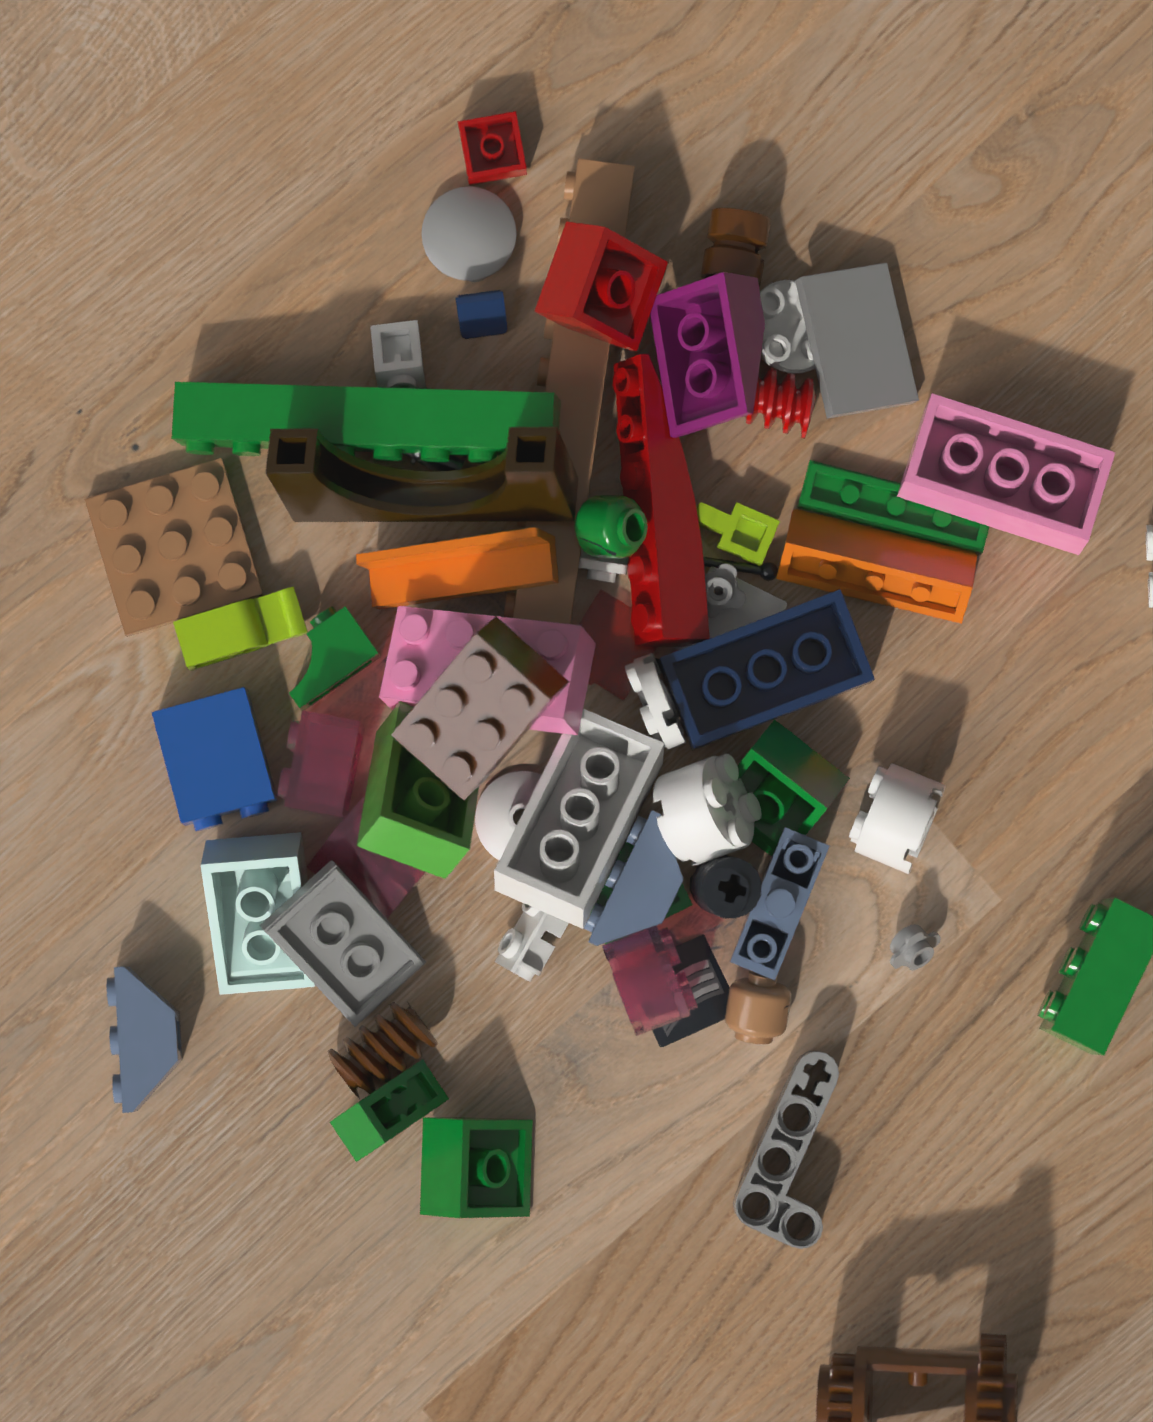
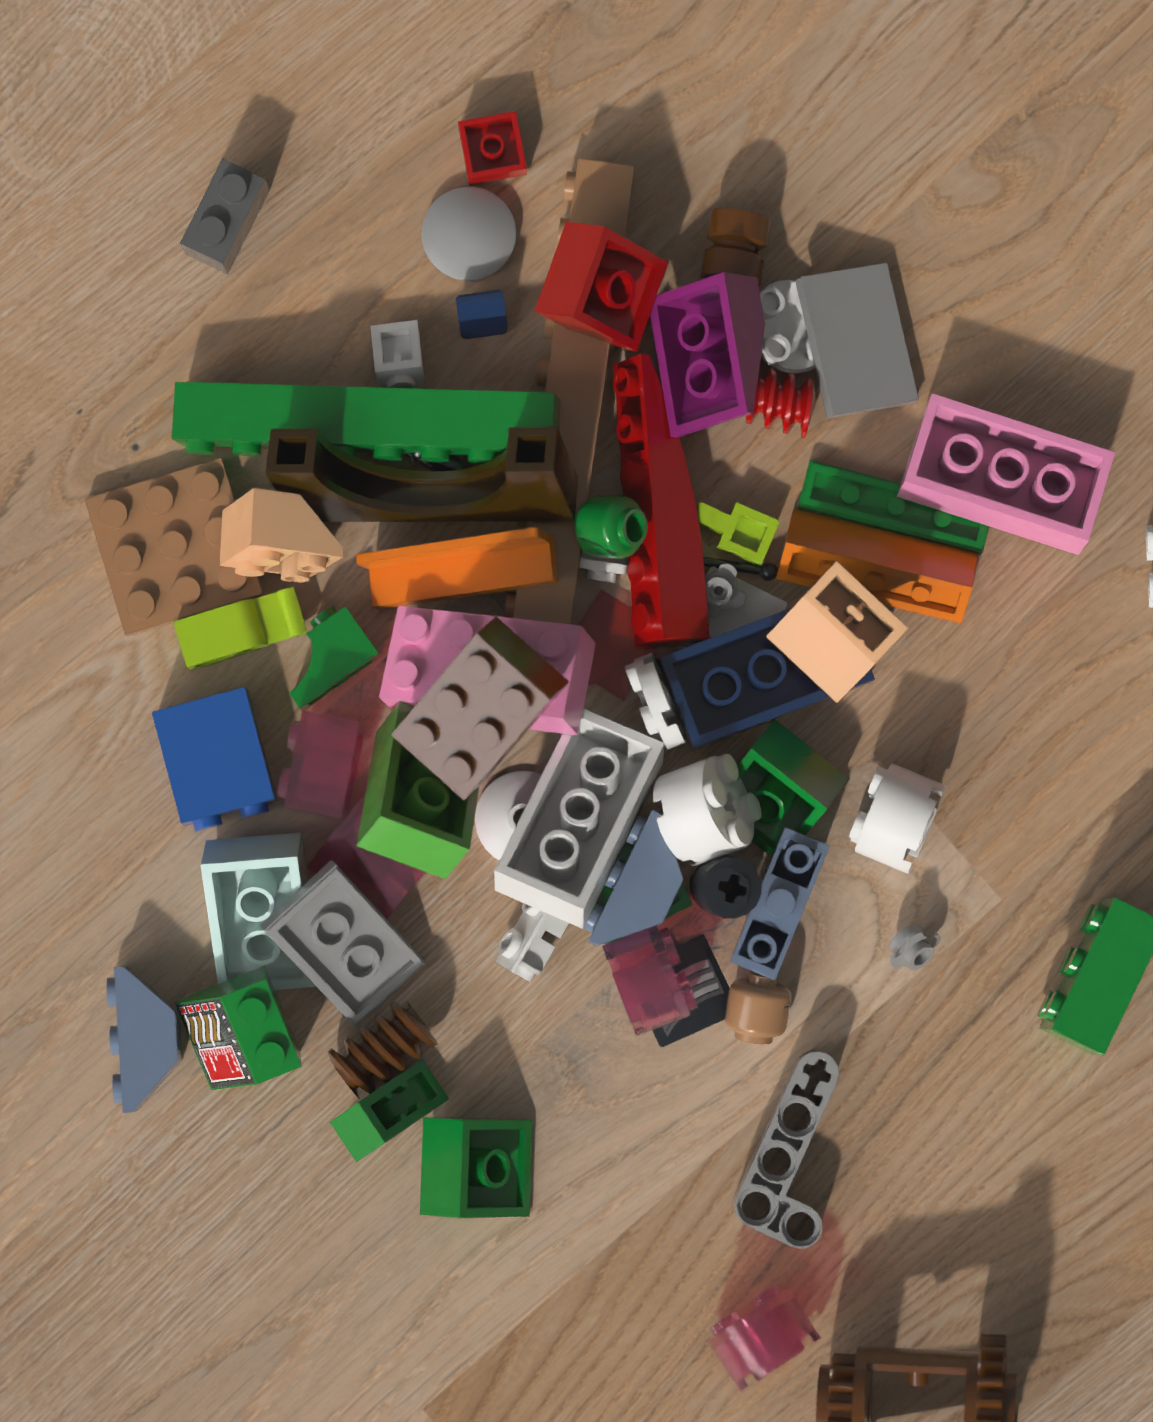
(224, 216): none -> dark grey brick
(240, 1031): none -> green slope
(277, 536): none -> light nougat slope
(762, 1337): none -> clear pink brick
(837, 632): none -> light nougat slope

